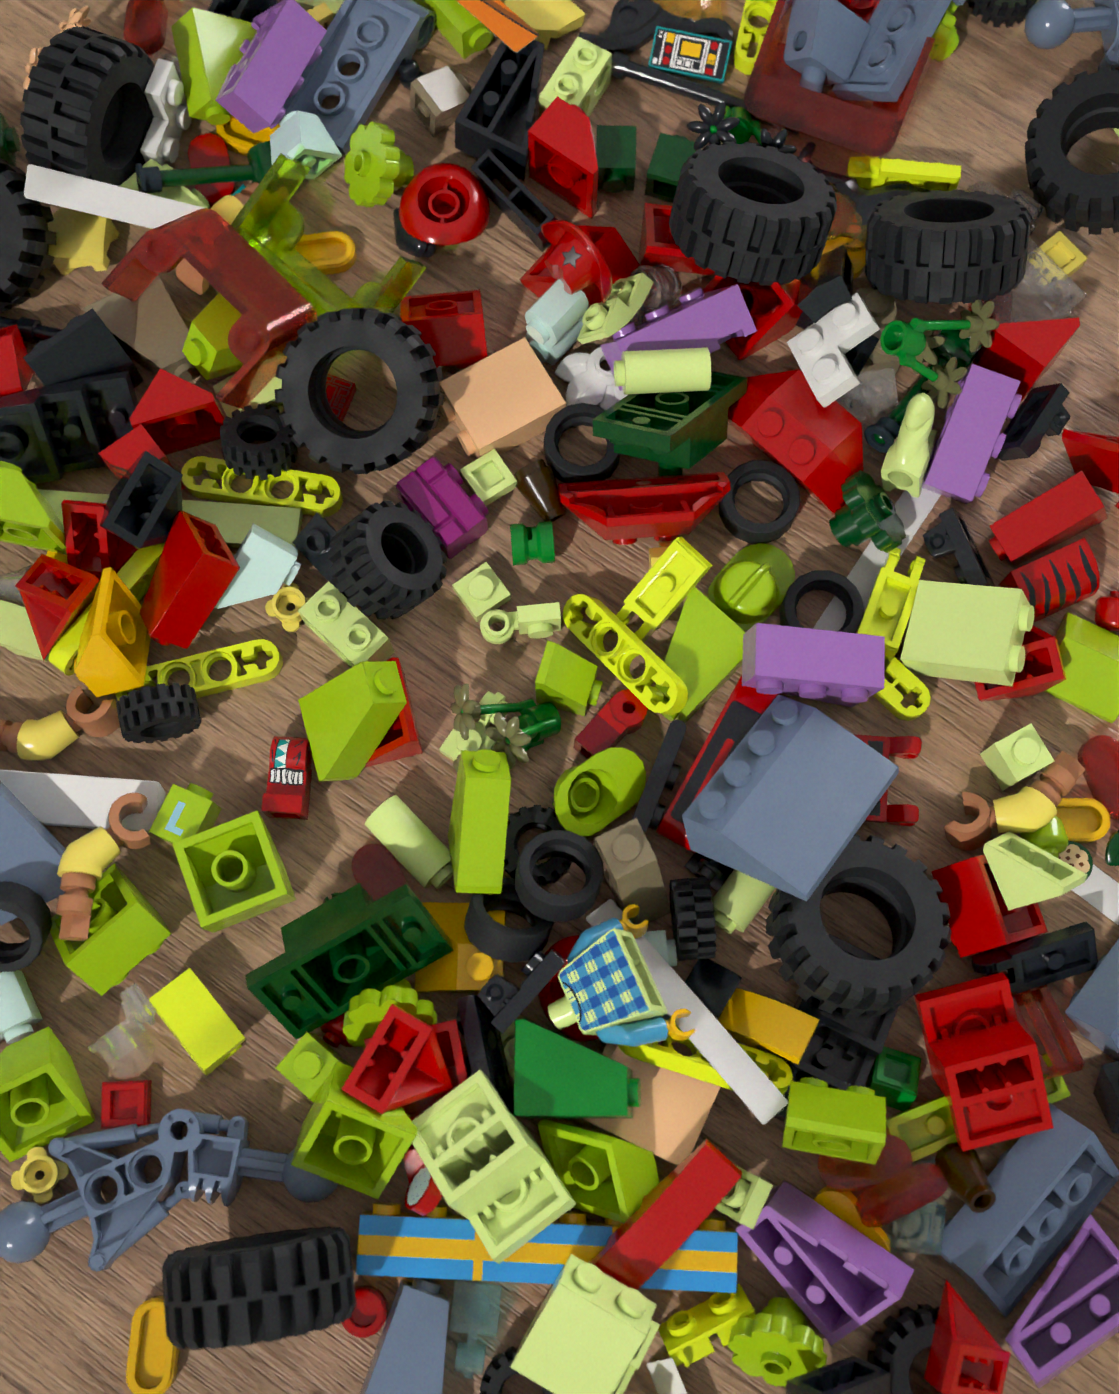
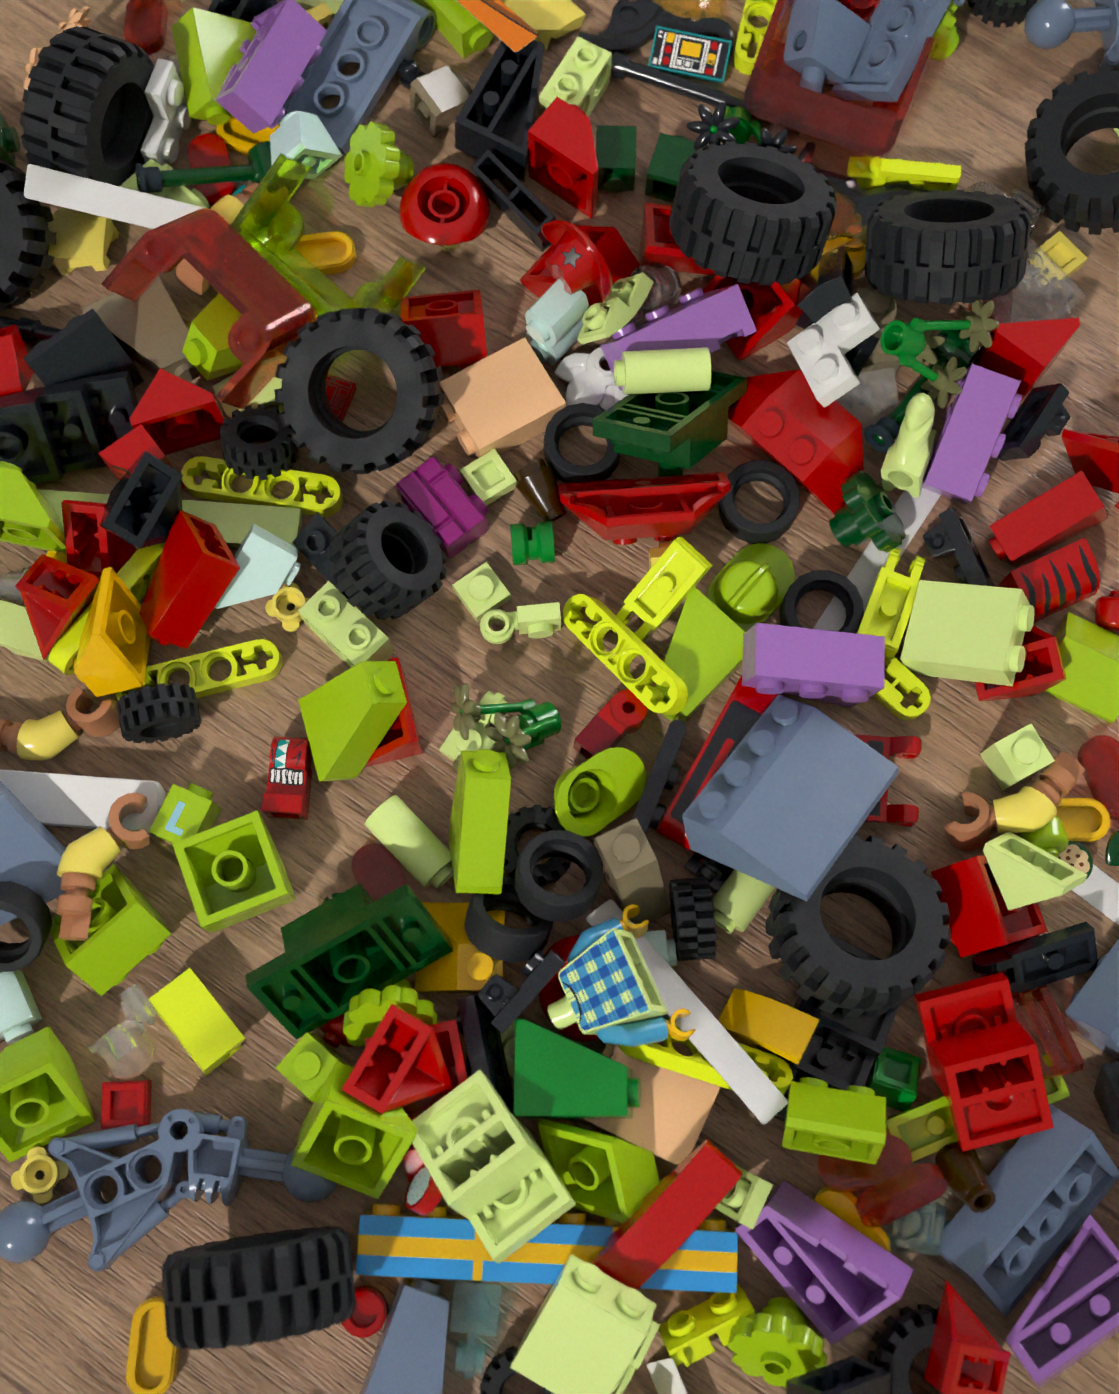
(408, 243): black arm -> none
(567, 680): lime slope -> none
(712, 984): black slope -> none

